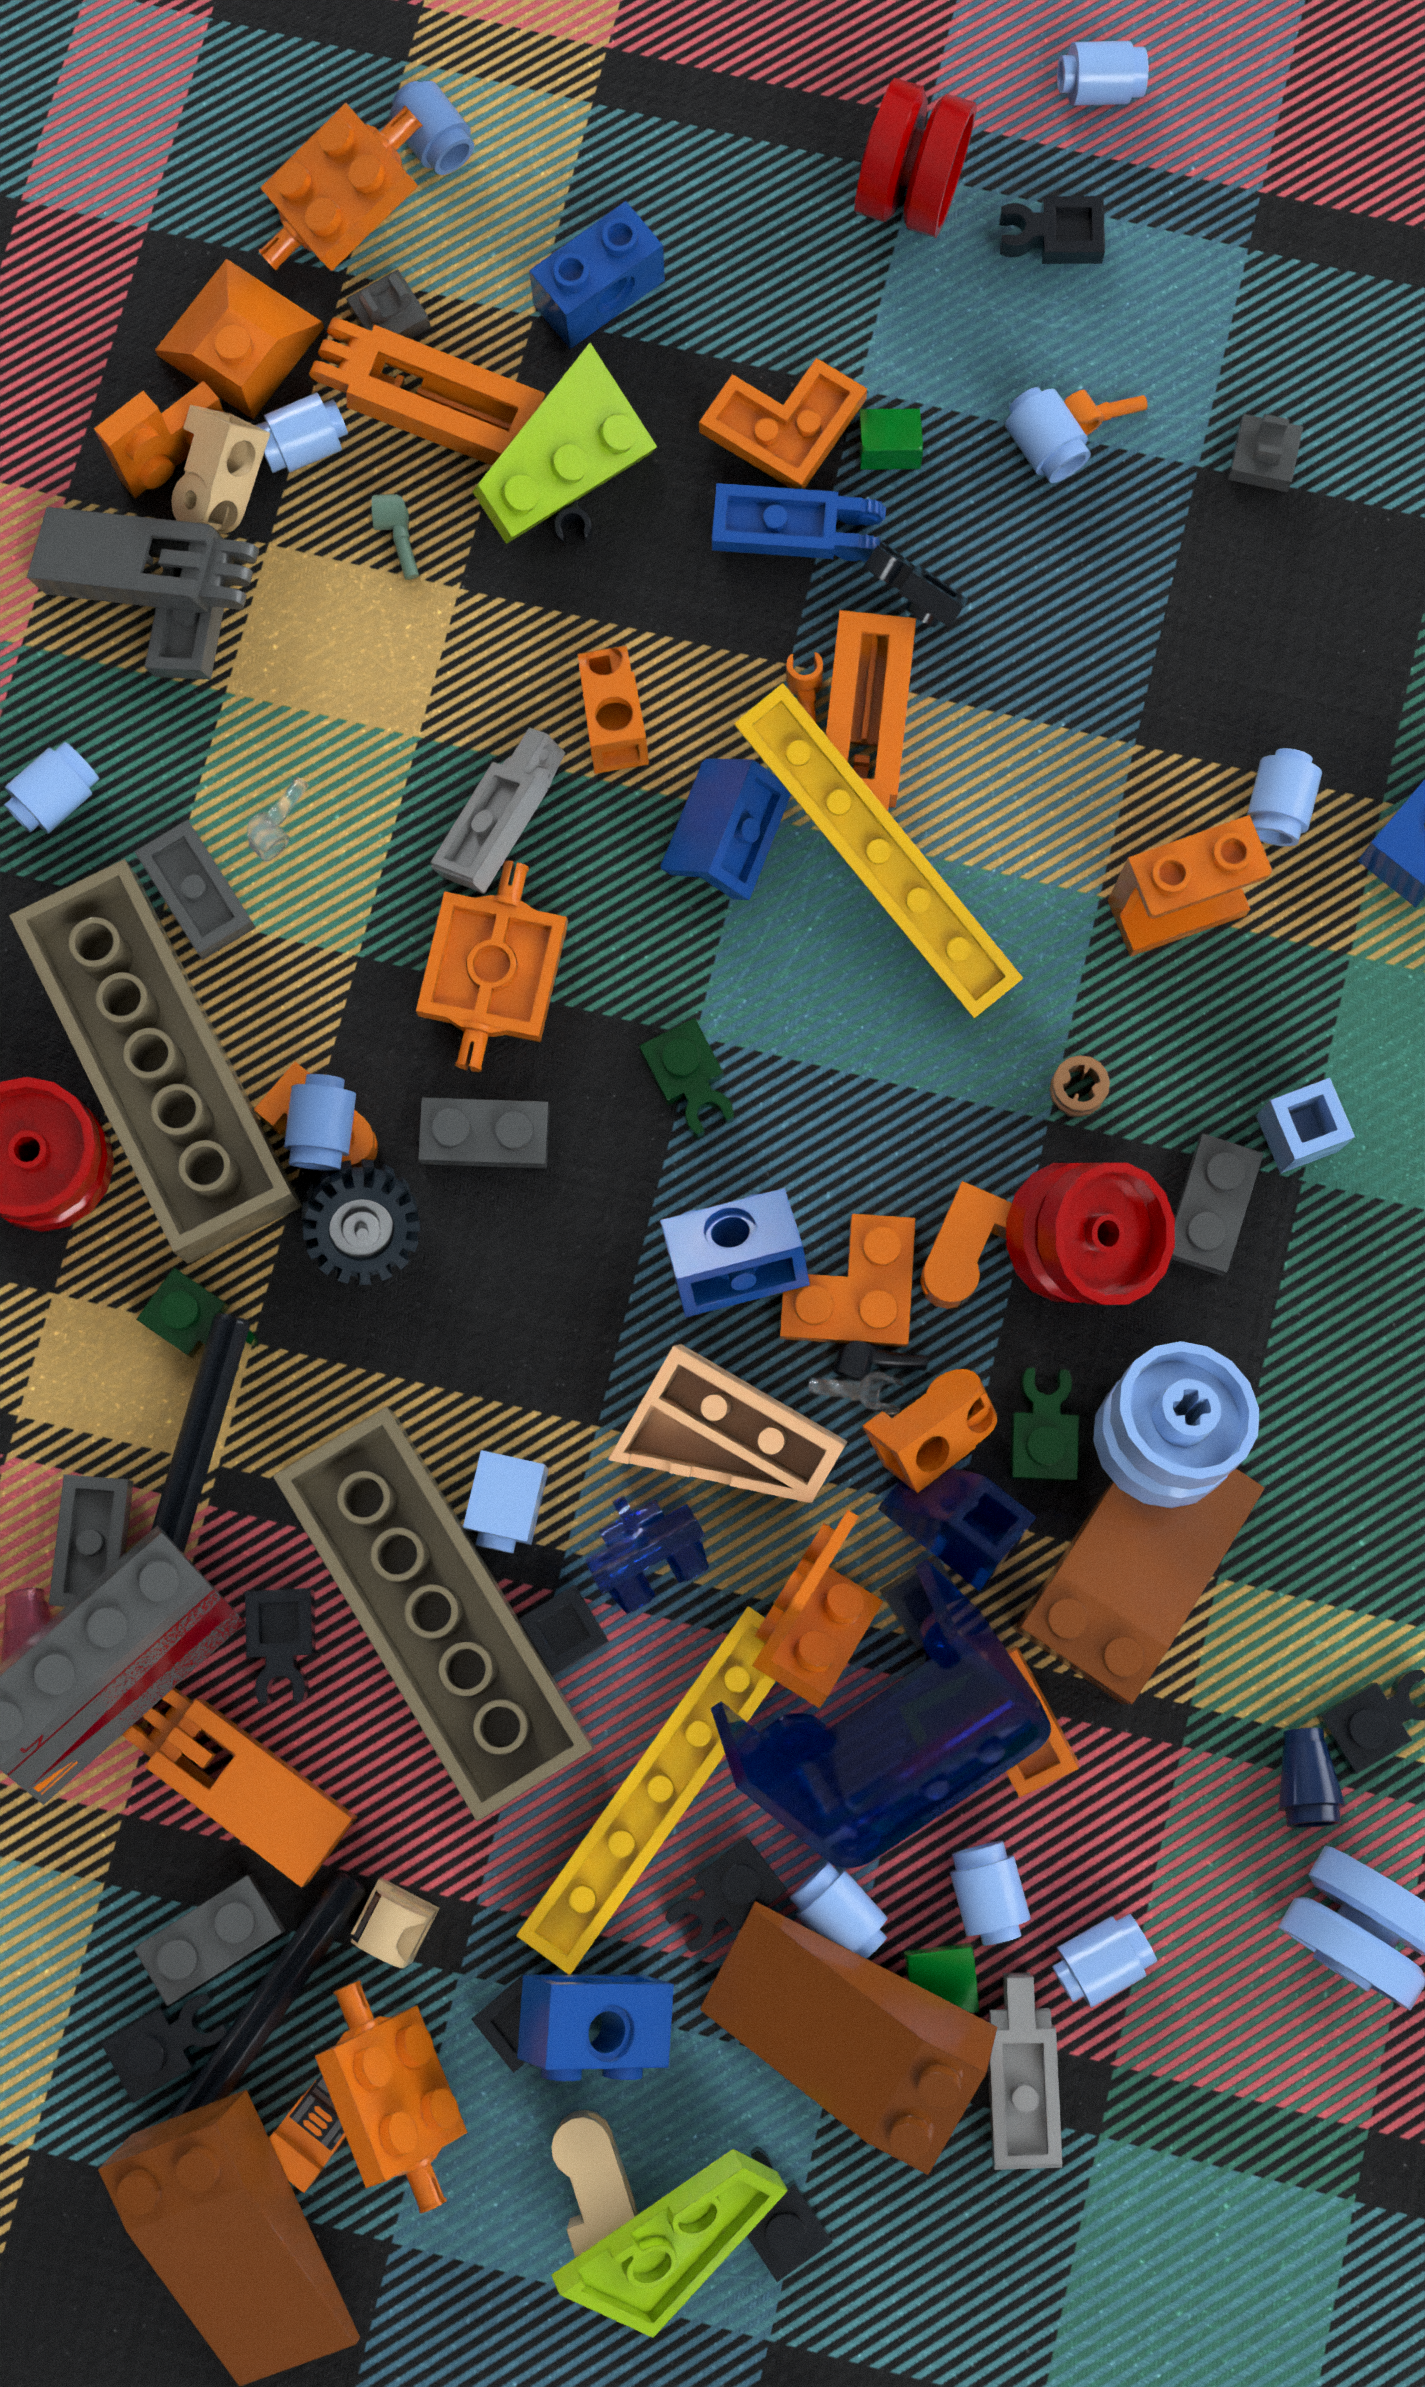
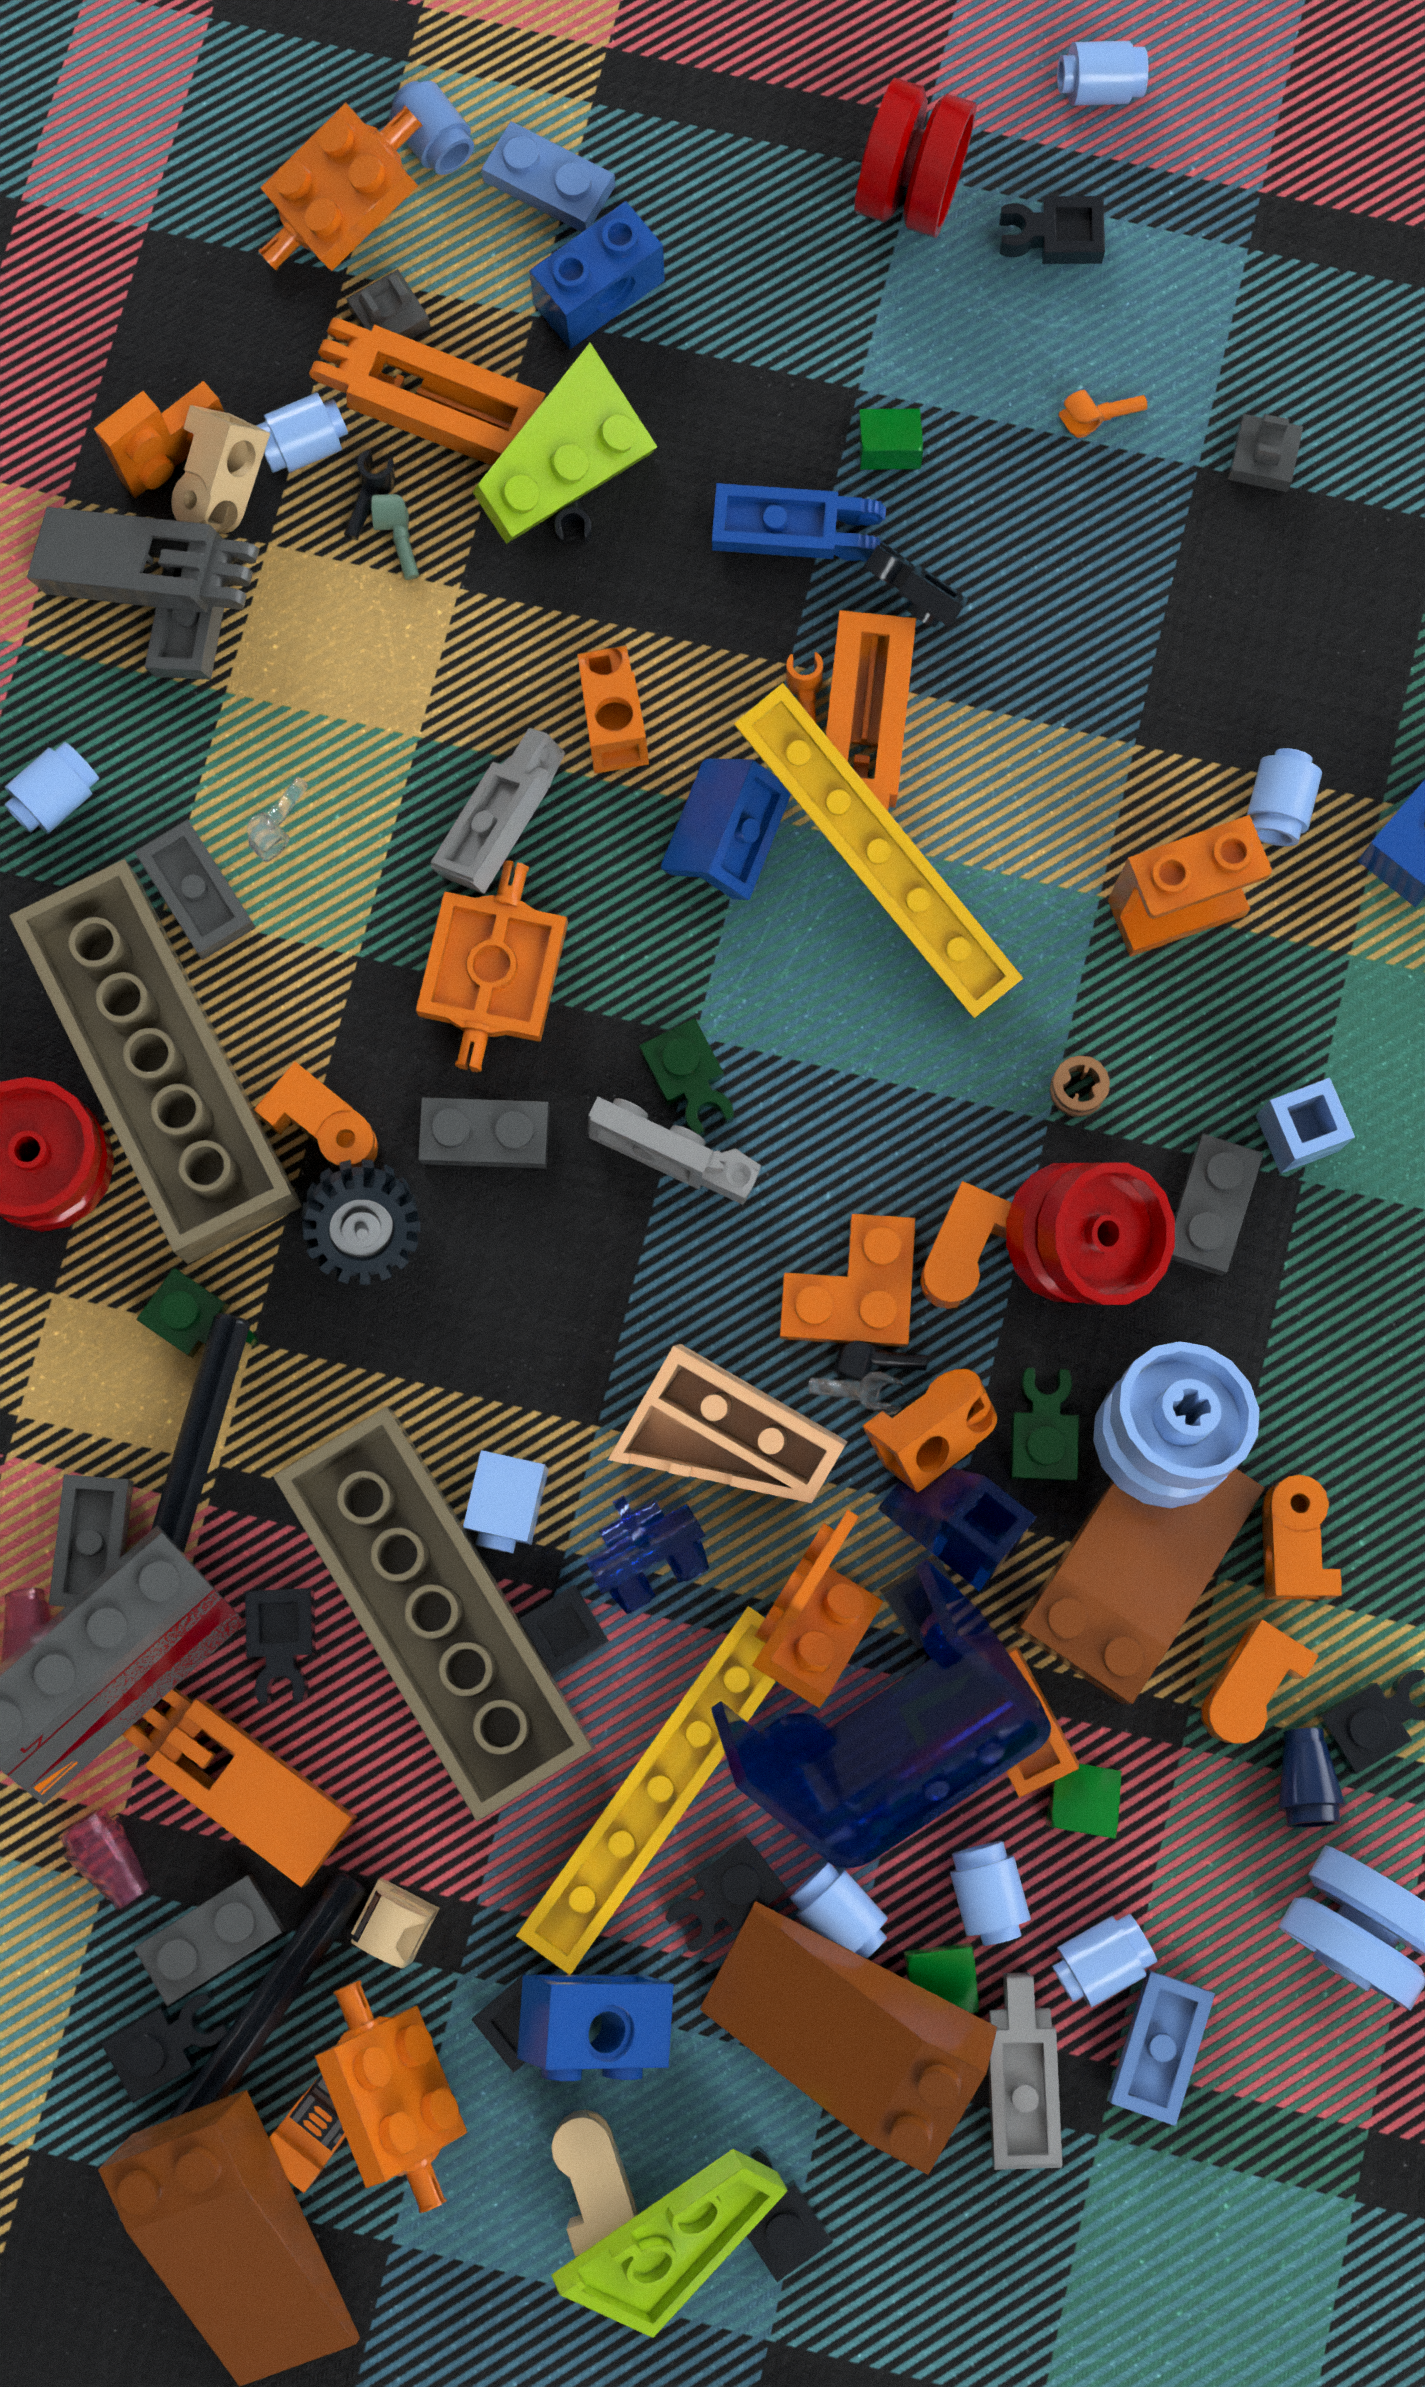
(105, 1857): none -> clear pink cone
(239, 338): orange slope -> none
(319, 1123): medium blue brick -> none
(370, 485): none -> black hand
(548, 177): none -> medium blue plate
(671, 1151): none -> light grey hinge
(735, 1252): blue brick -> none
(786, 438): orange plate -> none
(1047, 434): light blue brick -> none
(1086, 1801): none -> green slope
(1161, 2047): none -> medium blue plate
(1239, 1696): none -> orange leg
(1293, 1542): none -> orange leg

